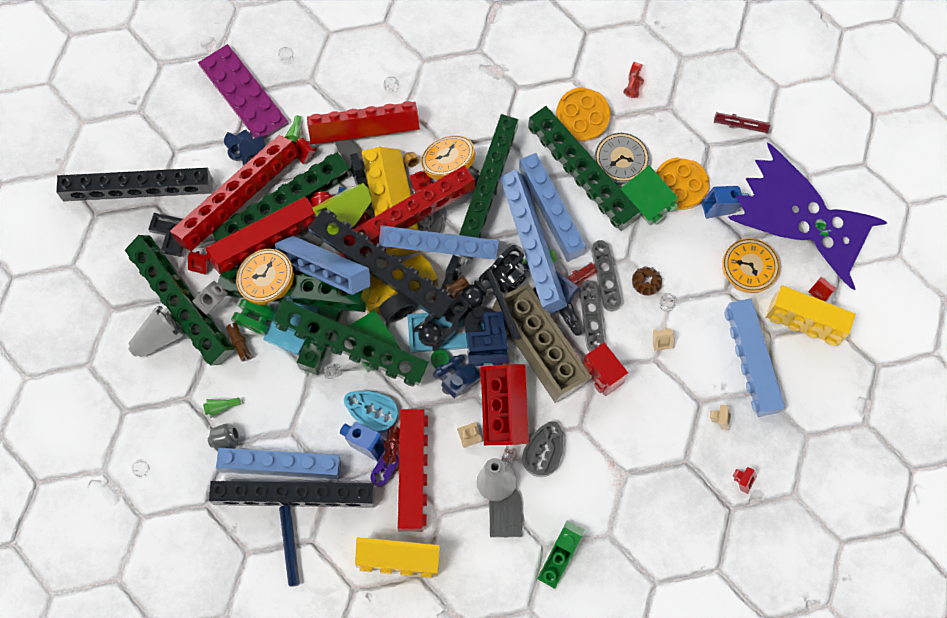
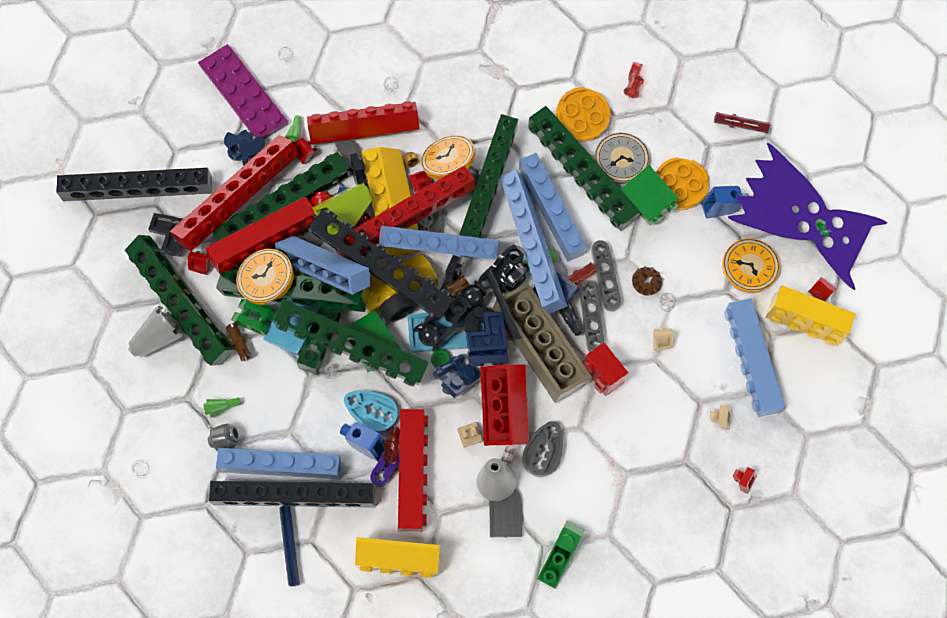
(210, 297): light grey brick -> none

